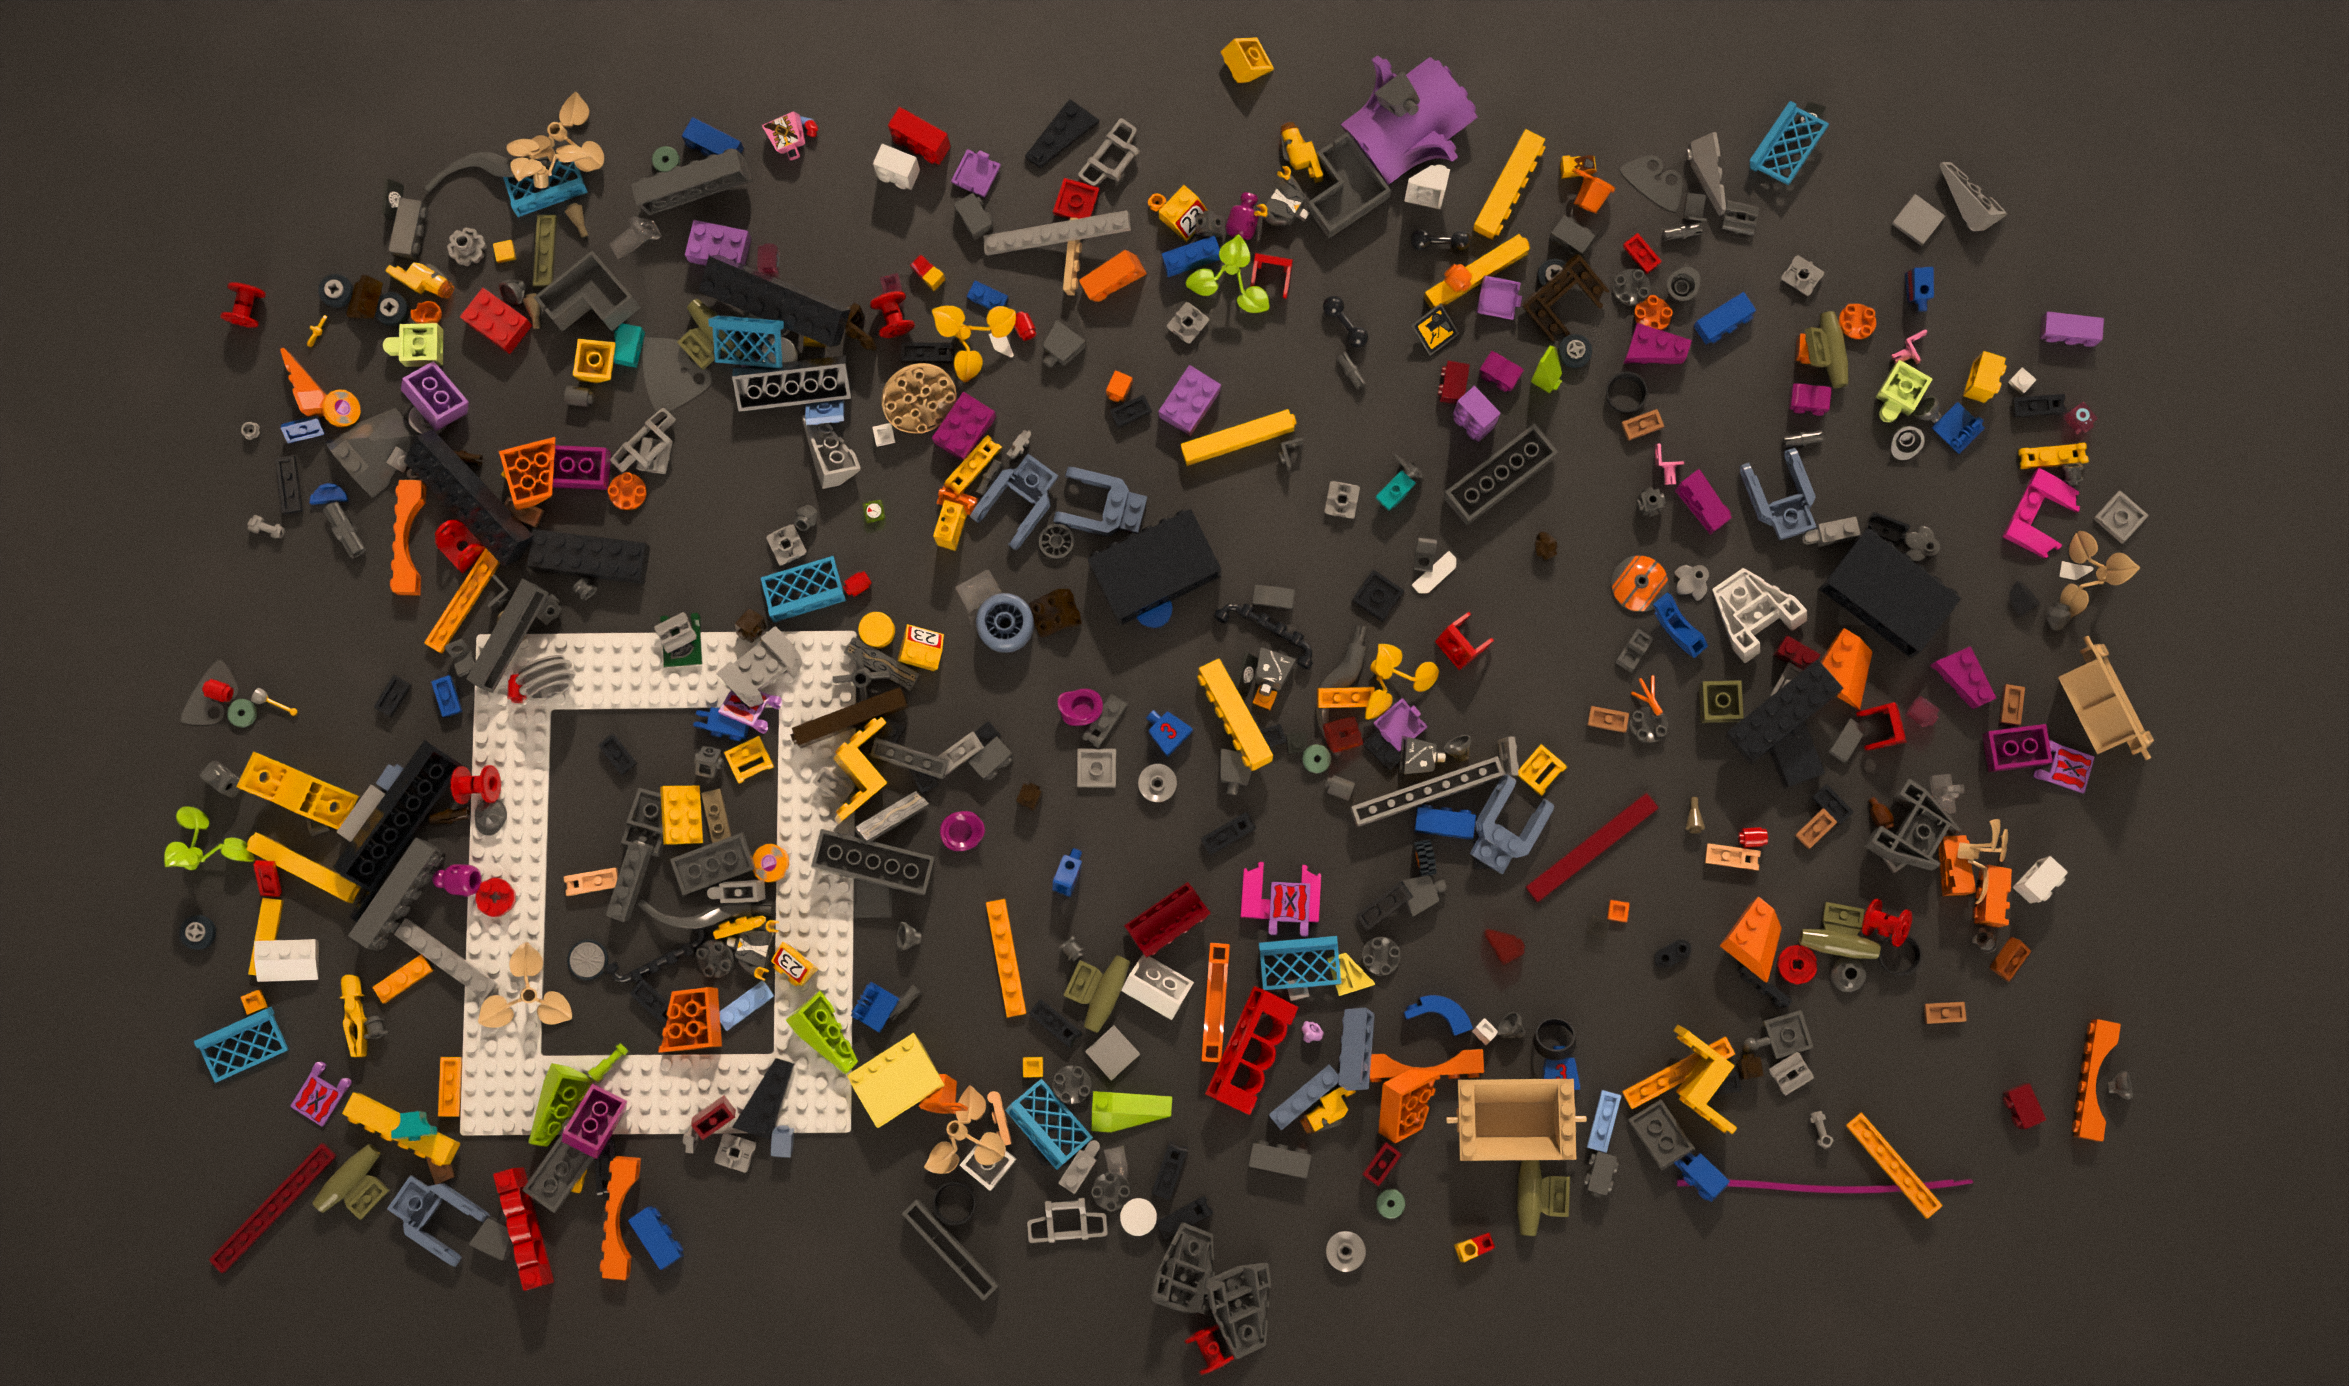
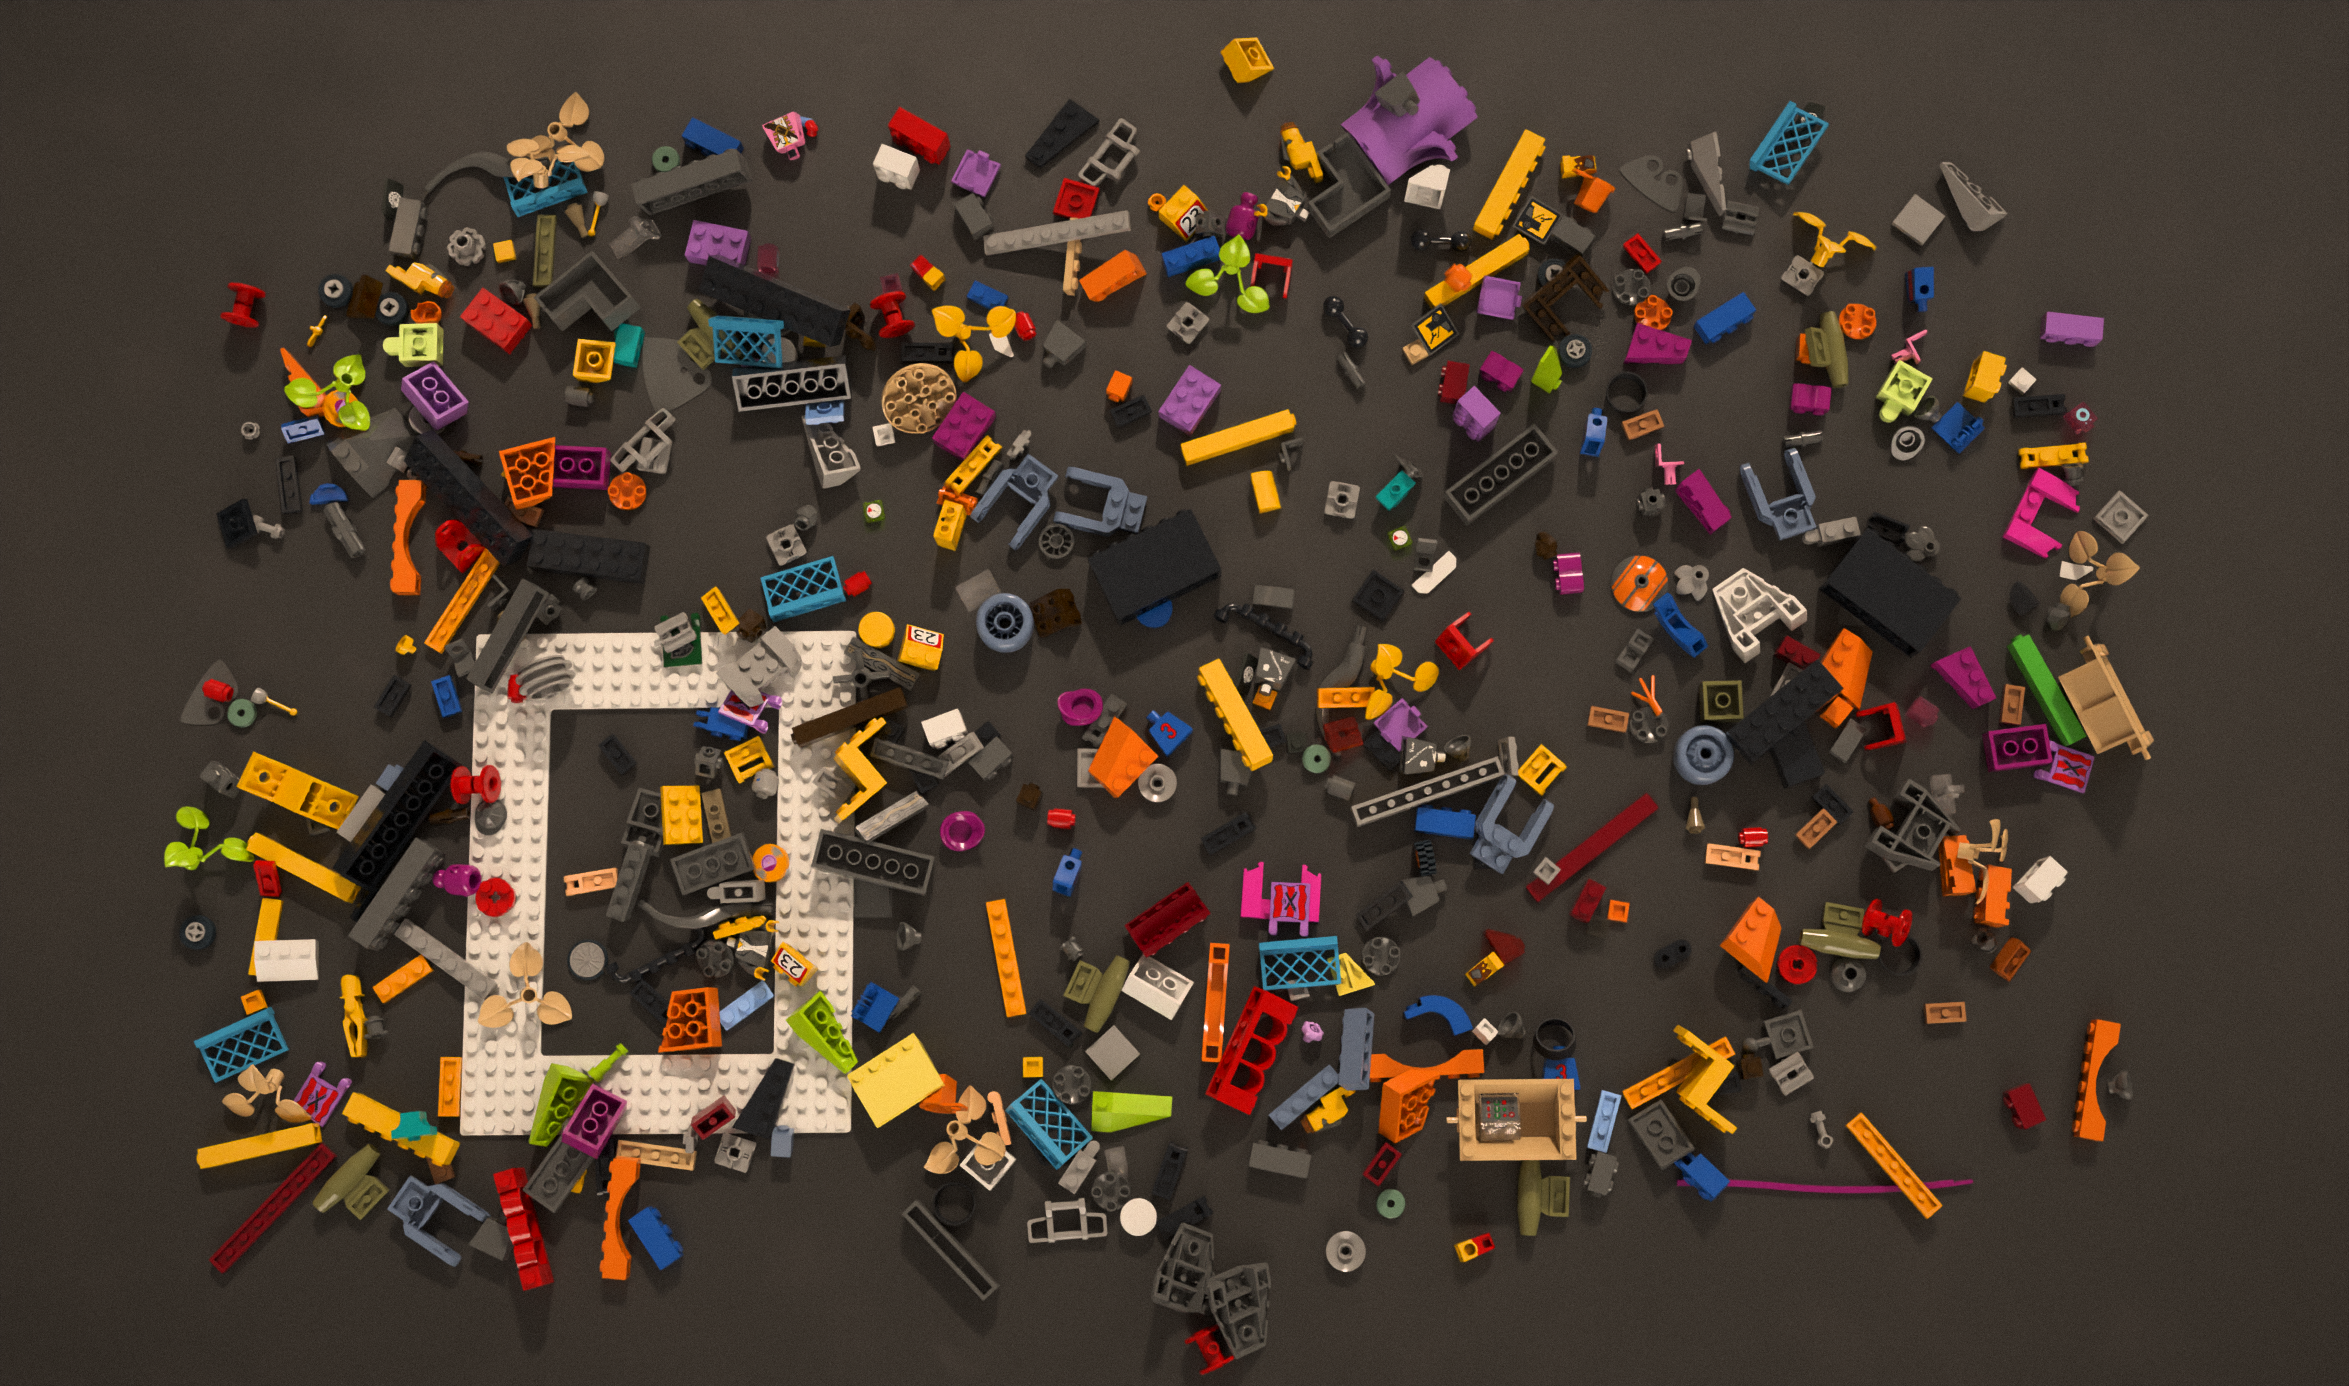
(237, 523): none -> black tile
(253, 1080): none -> tan plant
(259, 1145): none -> yellow brick
(348, 373): none -> lime plant
(405, 645): none -> yellow tile
(599, 199): none -> hinge
(657, 1154): none -> tan plate
(720, 610): none -> yellow plate
(765, 783): none -> light grey head
(945, 729): none -> white brick
(1061, 818): none -> red brick
(1120, 758): none -> orange wedge
(1265, 491): none -> yellow brick
(1399, 538): none -> tile
(1415, 352): none -> tan plate
(1484, 969): none -> leg
(1499, 1116): none -> slope
(1537, 220): none -> piece
(1546, 870): none -> light grey plate
(1569, 573): none -> magenta brick
(1587, 900): none -> dark red brick
(1594, 433): none -> blue torso
(1691, 764): none -> sand blue wheel
(1828, 247): none -> yellow plant
(1836, 711): none -> orange brick
(2045, 690): none -> bright green brick

